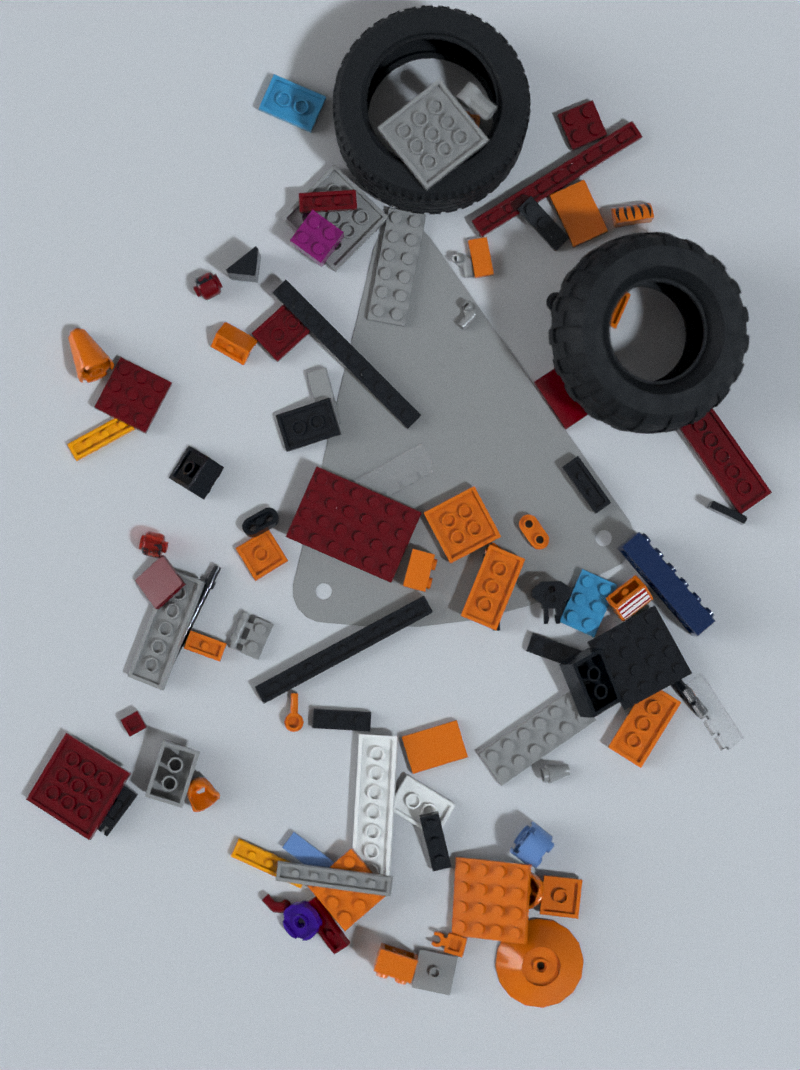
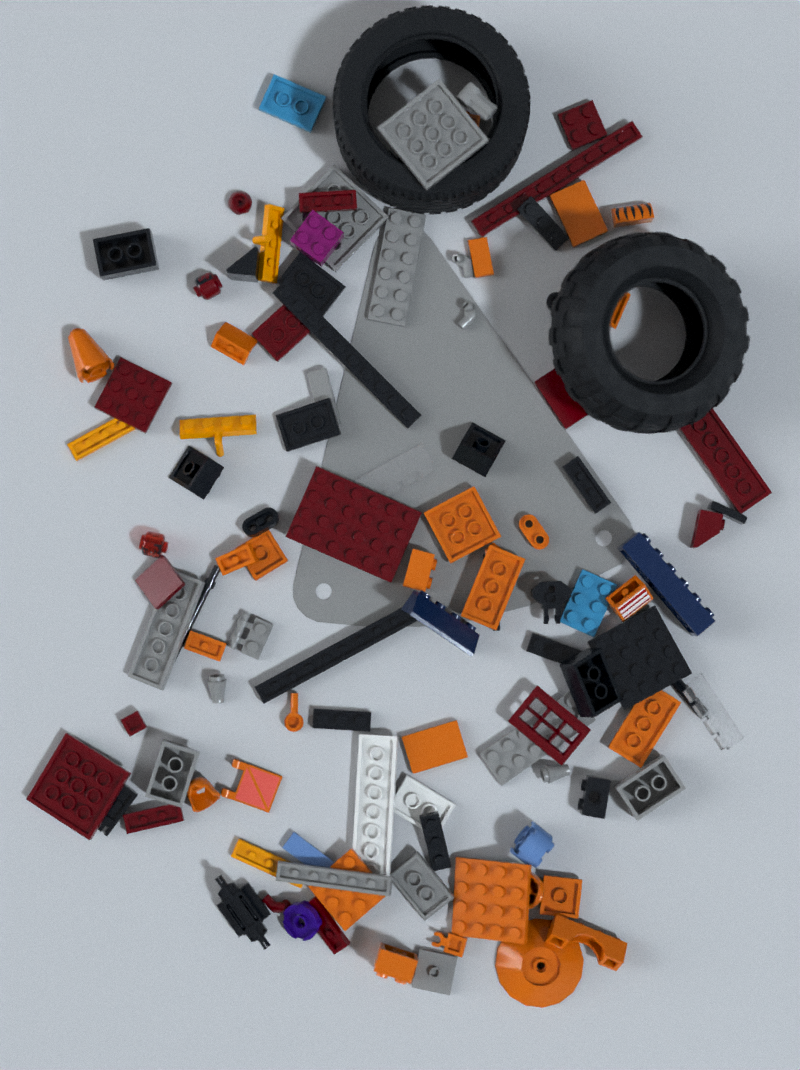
(126, 254): none -> black brick
(152, 818): none -> dark red plate
(217, 687): none -> light grey cone
(218, 428): none -> light orange plate
(236, 559): none -> orange plate
(241, 208): none -> dark red plate
(243, 910): none -> black piece
(255, 787): none -> coral flag
(270, 243): none -> light orange plate
(313, 283): none -> black plate
(421, 886): none -> light grey tile
(441, 622): none -> dark blue slope
(478, 449): none -> black slope
(549, 725): none -> dark red piece
(598, 807): none -> black brick
(608, 950): none -> orange arch
(649, 787): none -> light grey brick
(706, 527): none -> dark red slope

